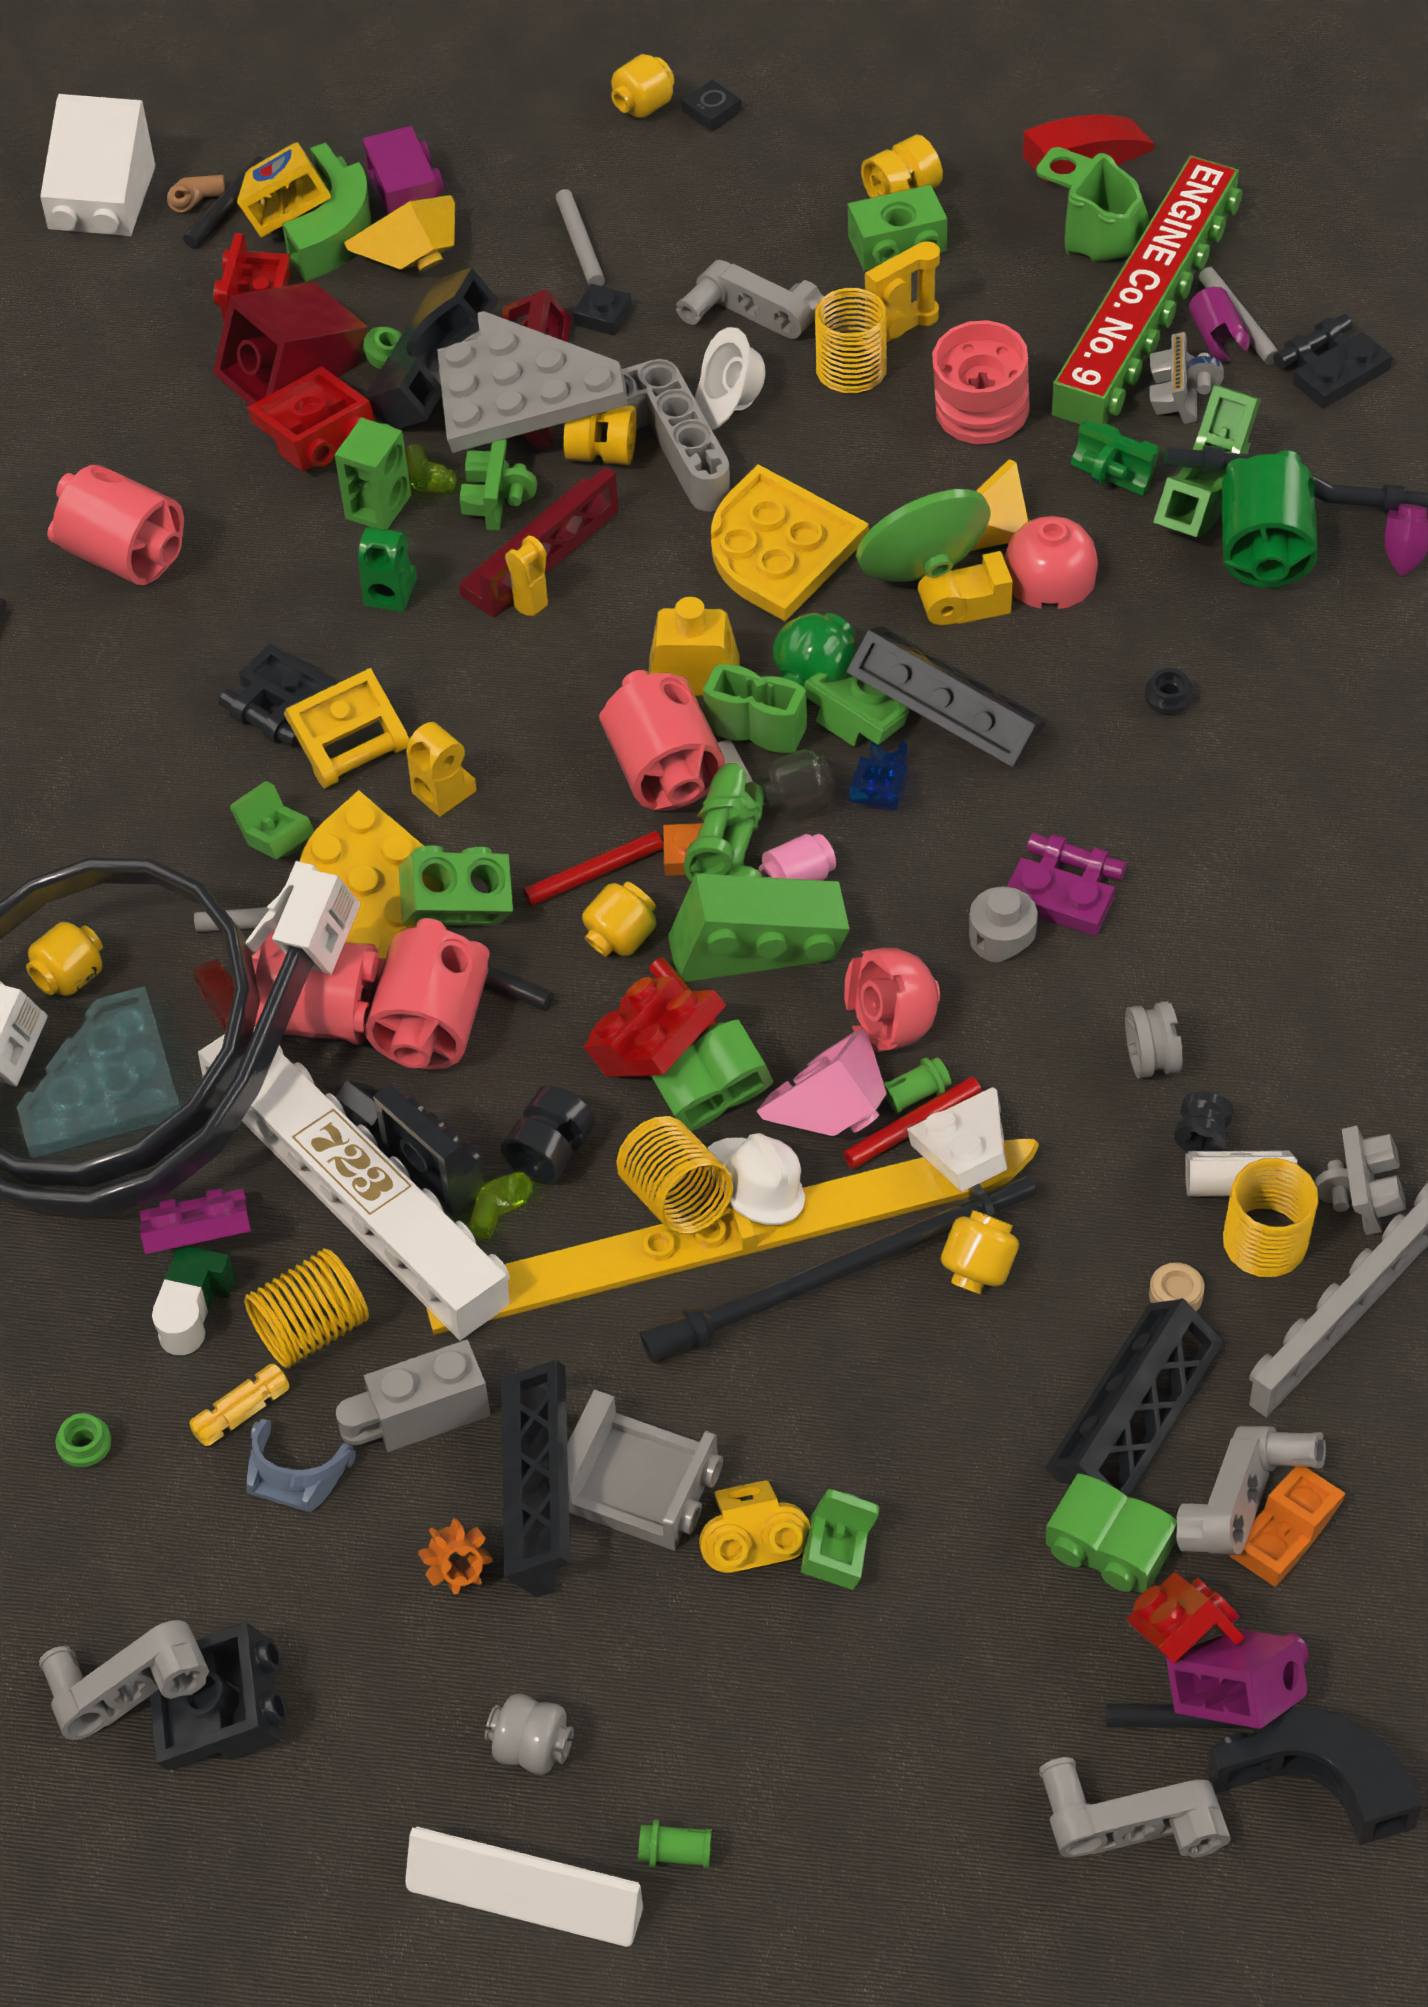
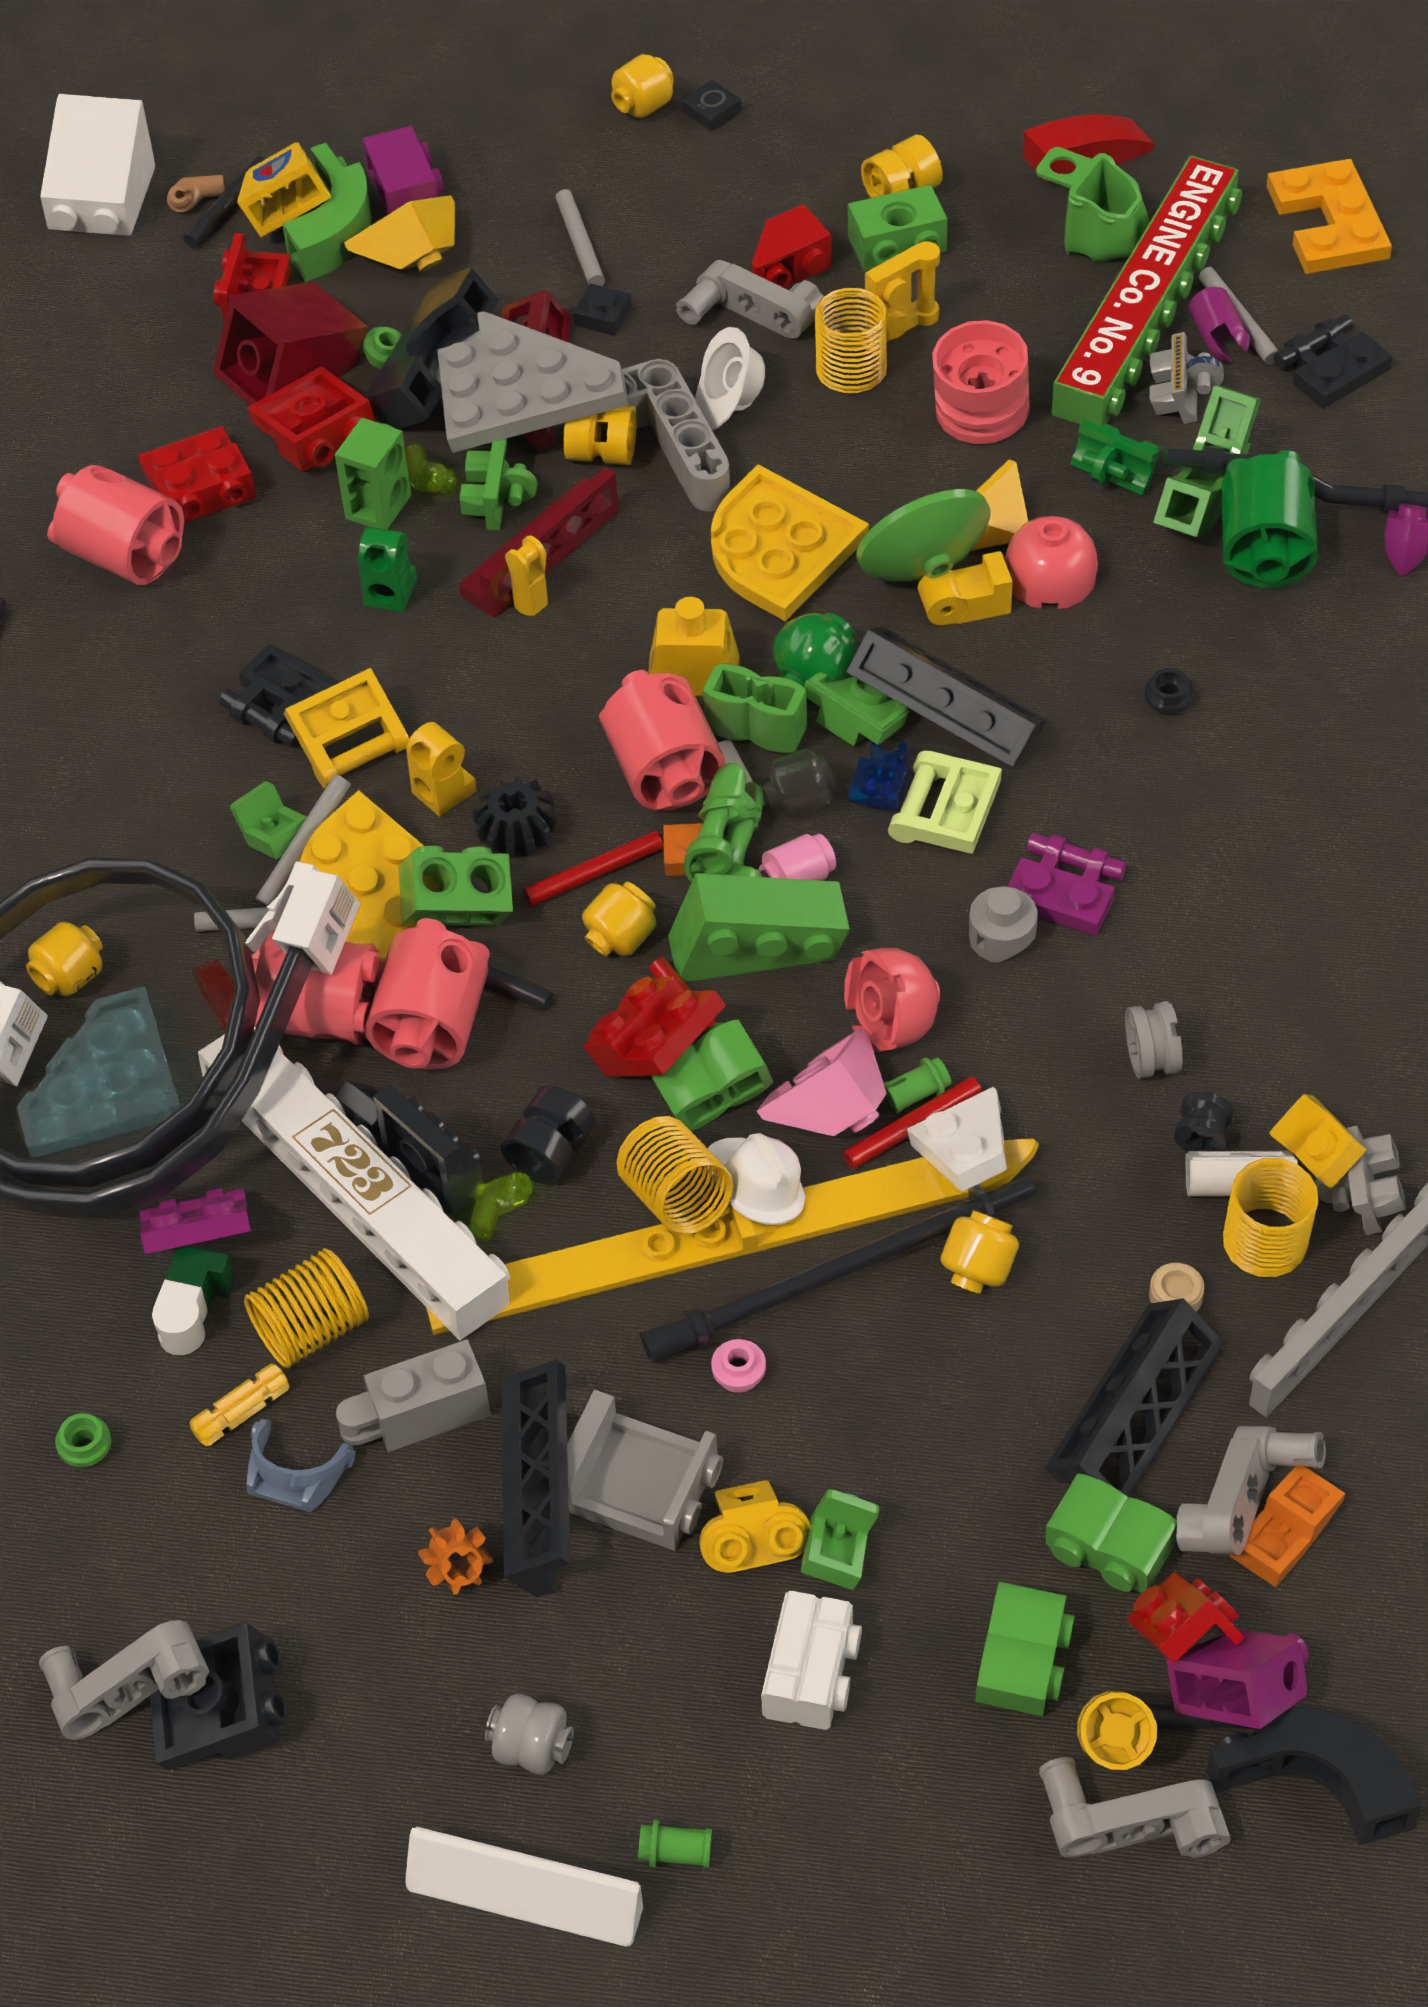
(200, 473): none -> red plate
(321, 811): none -> light grey bar
(514, 816): none -> black gear
(738, 1378): none -> bright pink plate
(792, 248): none -> red slope
(809, 1659): none -> white brick
(960, 806): none -> yellowish green plate
(1022, 1649): none -> bright green brick
(1116, 1730): none -> yellow wheel
(1318, 1140): none -> yellow slope
(1353, 228): none -> light orange plate

